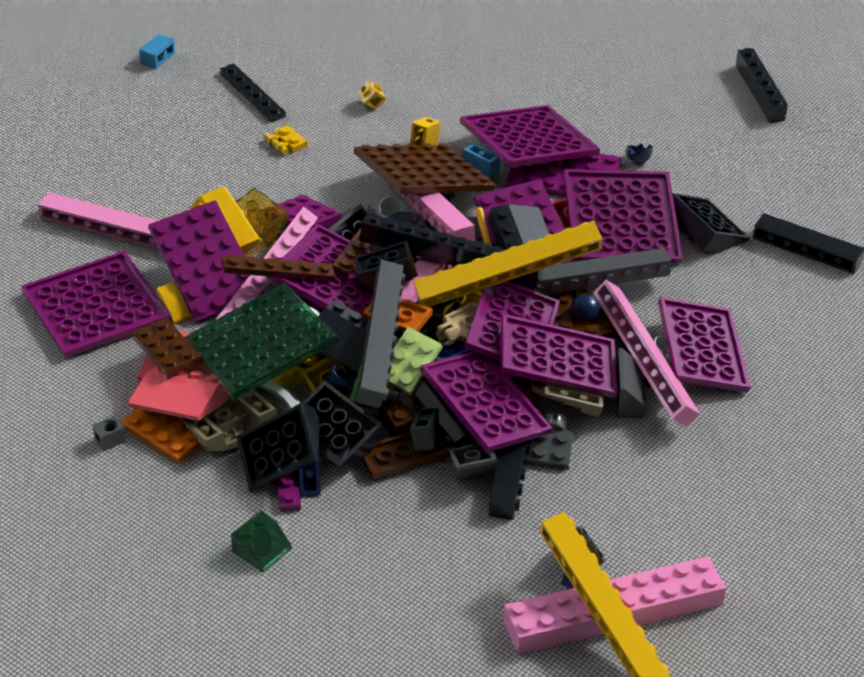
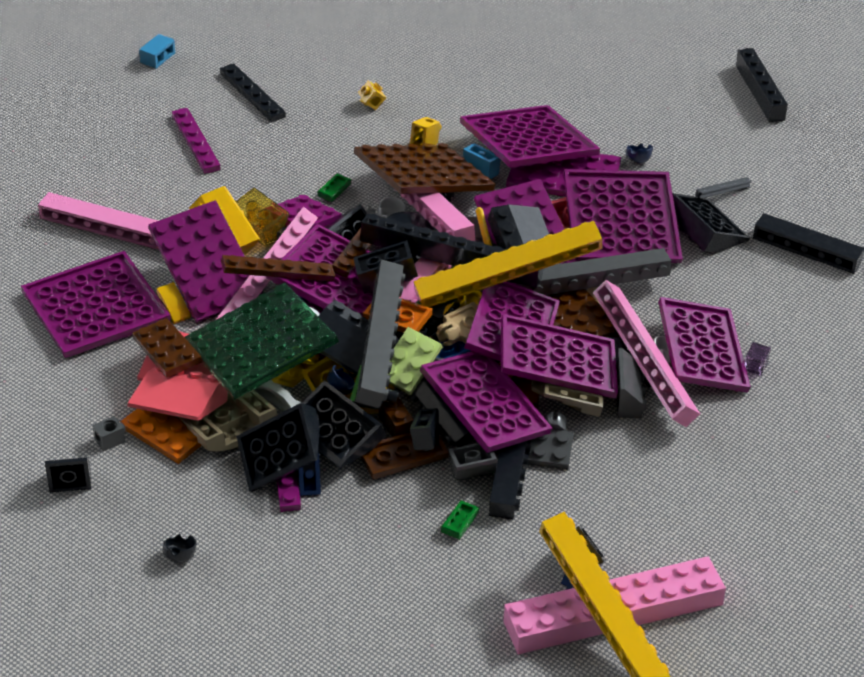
(68, 474): none -> black slope
(179, 549): none -> black hair
(196, 140): none -> magenta plate
(260, 542): clear green slope -> none
(285, 140): yellow plate -> none
(334, 187): none -> green plate
(460, 519): none -> green plate
(585, 307): dark blue hair -> none
(722, 188): none -> black axle
(757, 358): none -> clear purple brick

